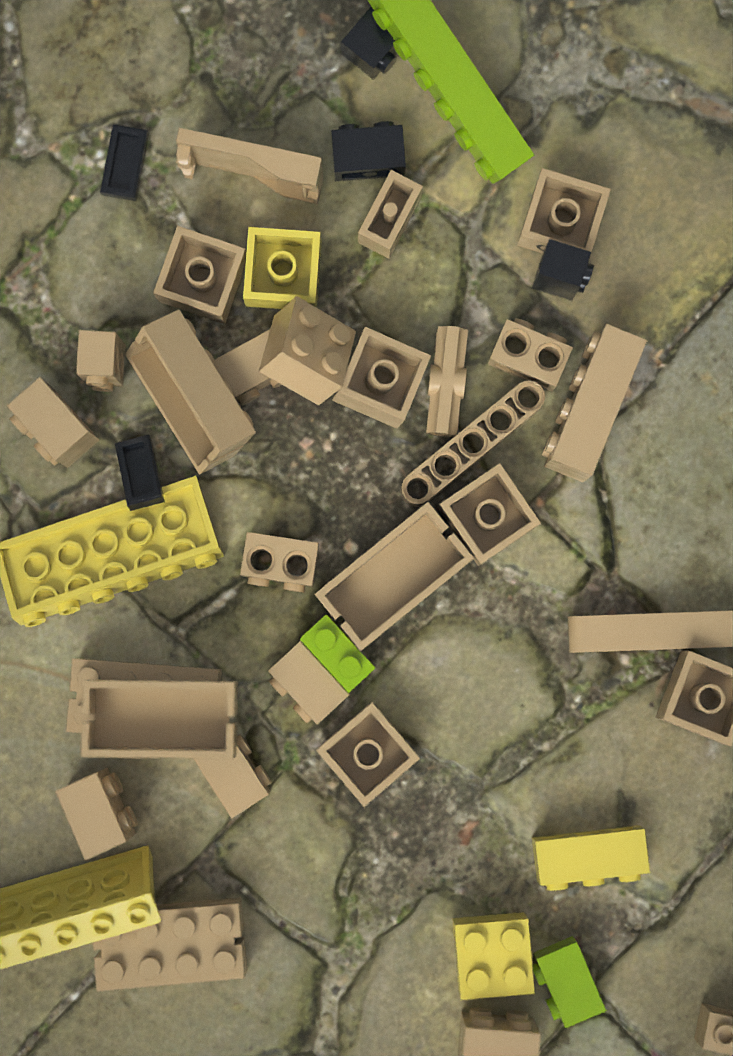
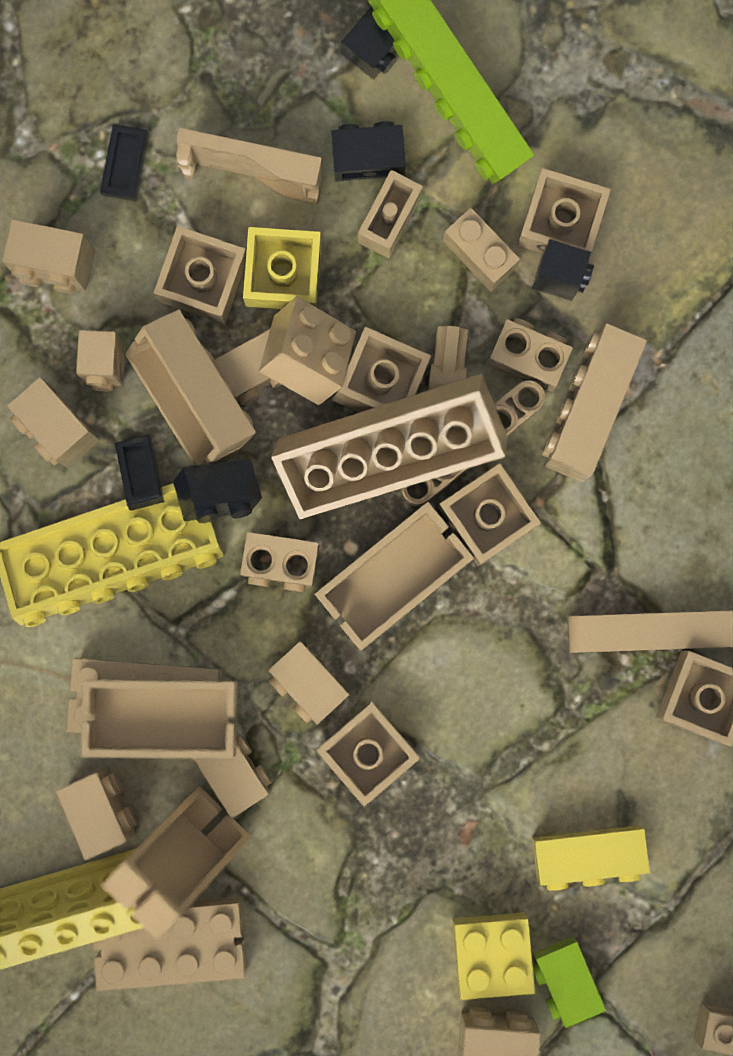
(48, 256): none -> tan brick
(176, 863): none -> tan piece
(217, 490): none -> black brick
(337, 653): lime brick -> none
(390, 447): none -> tan brick
(480, 249): none -> tan brick

